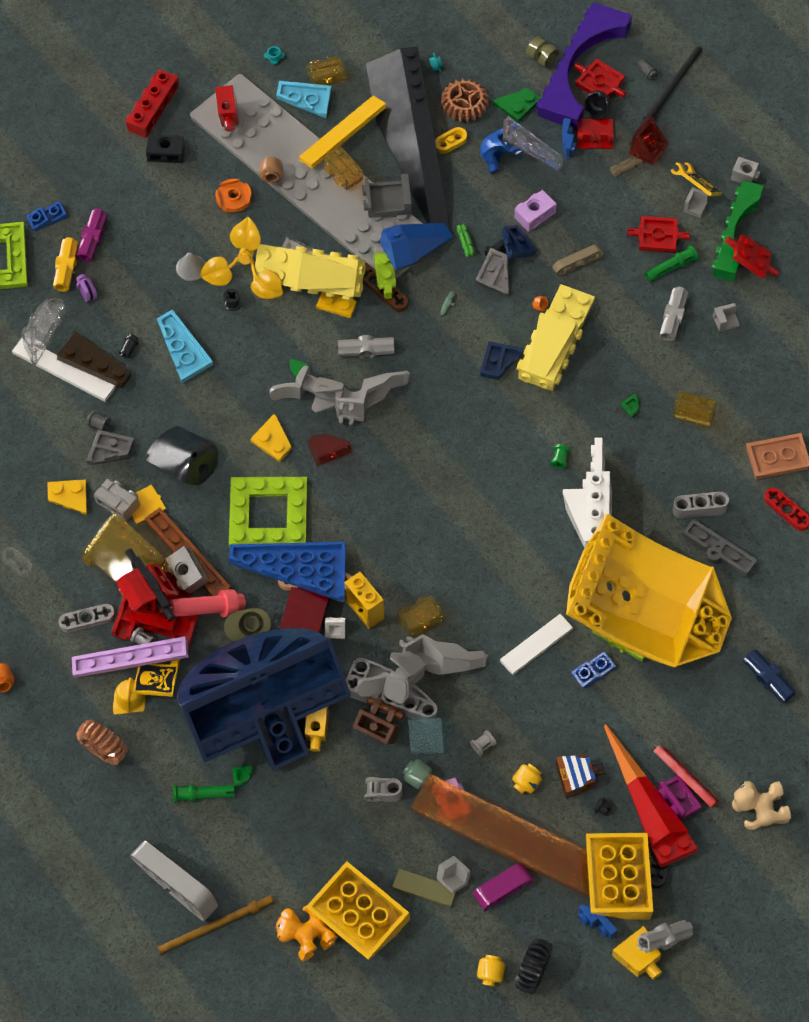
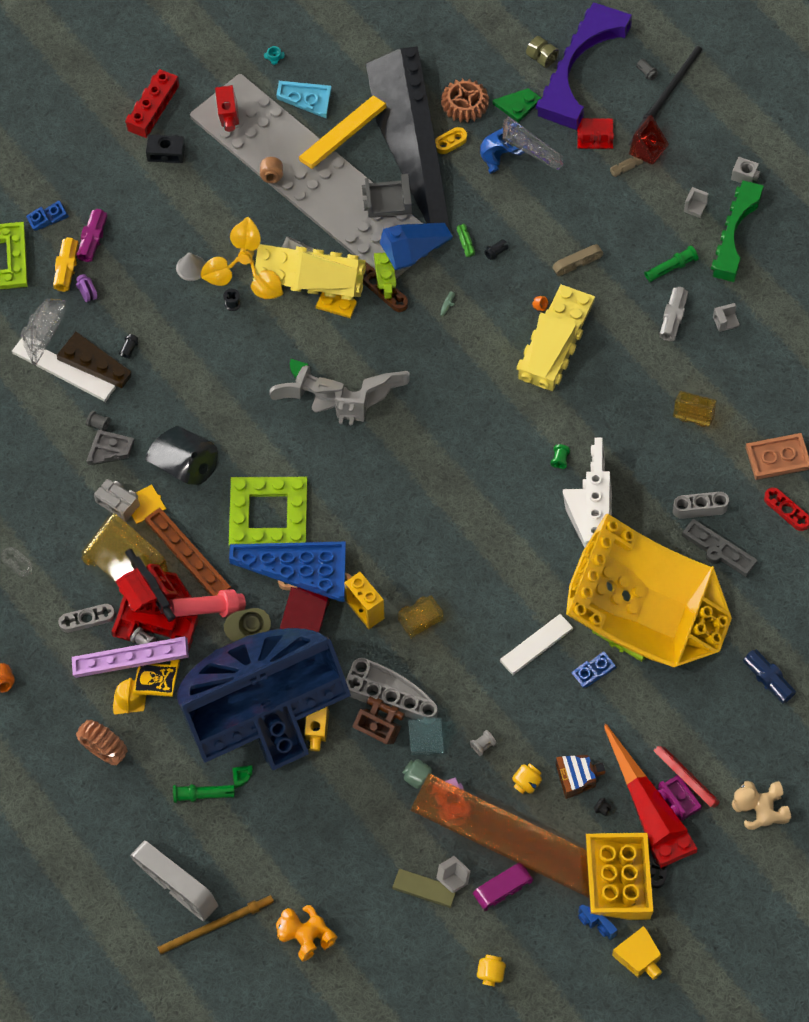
(69, 494): yellow wing -> none
(184, 349): medium azure wing -> none
(195, 576): light grey brick -> none
(233, 204): orange plate -> none
(272, 439): yellow wing -> none
(326, 71): clear yellow brick -> none
(327, 448): clear red slope -> none
(335, 628): white tile -> none
(343, 168): clear yellow brick -> none
(358, 911): yellow slope -> none
(366, 346): light grey piece -> none
(381, 789): light grey piece -> none
(416, 657): light grey piece -> none
(436, 63): teal plate -> none
(494, 272): flat silver wing -> none
(499, 359): dark blue wing -> none
(517, 243): dark blue wing -> none
(533, 966): black gear -> none
(544, 207): lavender brick -> none
(568, 138): blue slope -> none
(597, 104): black hair -> none
(600, 77): red plate -> none
(630, 405): green tile -> none
(658, 234): red plate -> none
(665, 936): light grey piece -> none
(697, 180): yellow flag -> none
(752, 256): red plate -> none

